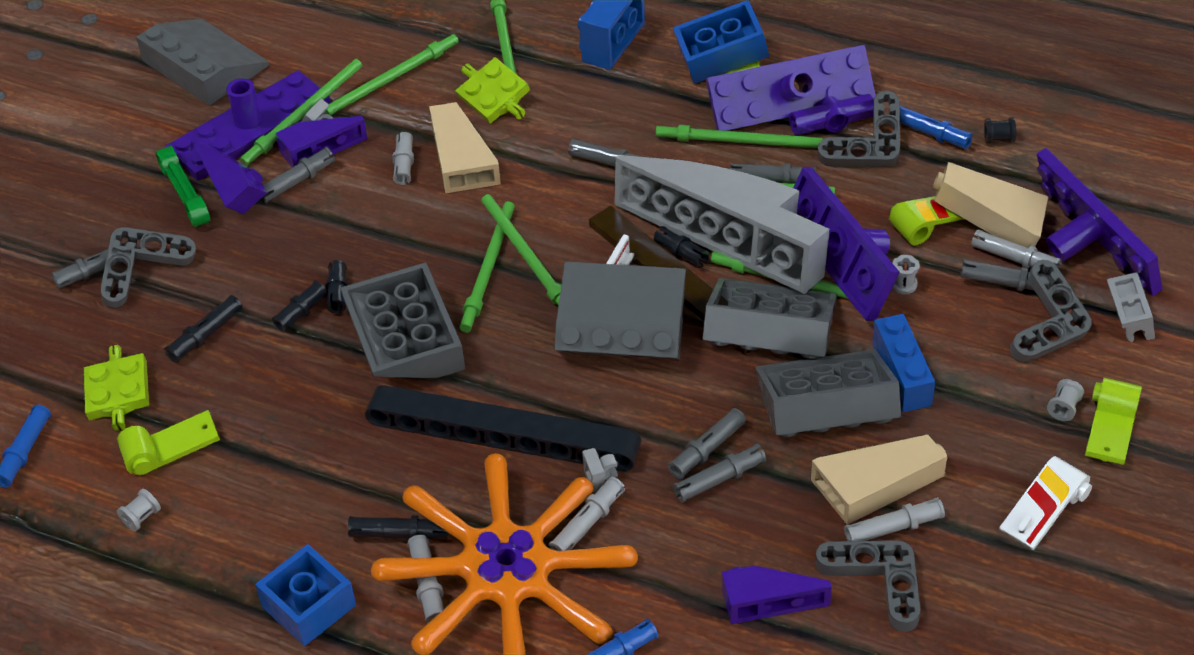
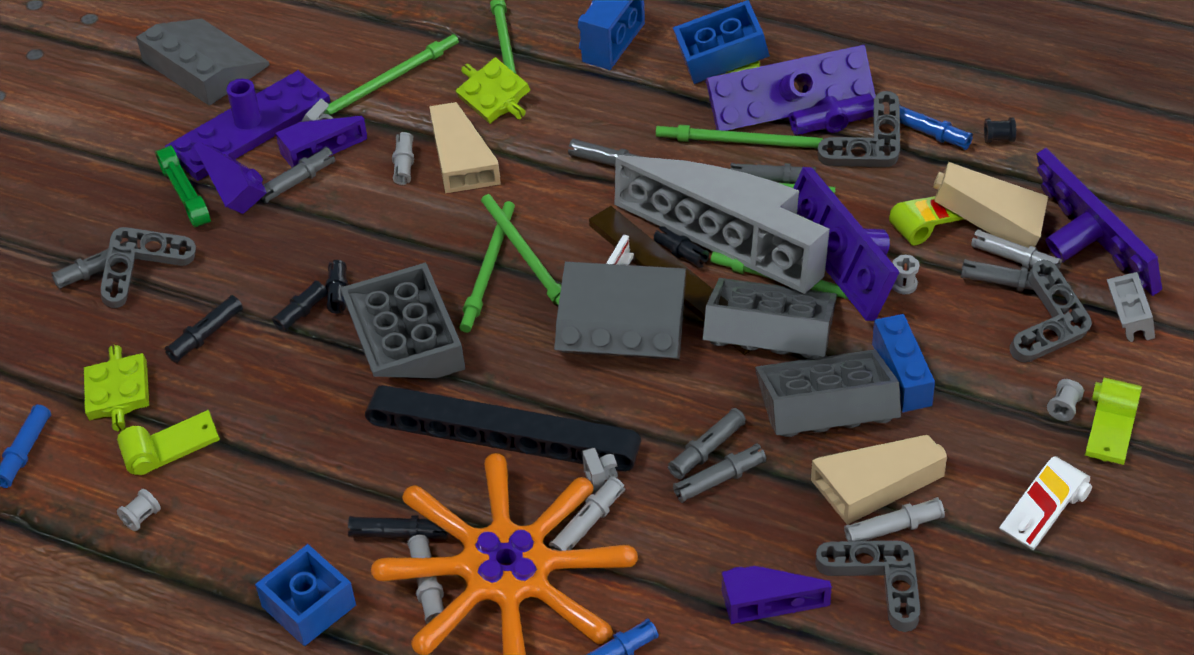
(265, 143): bright green bar -> none

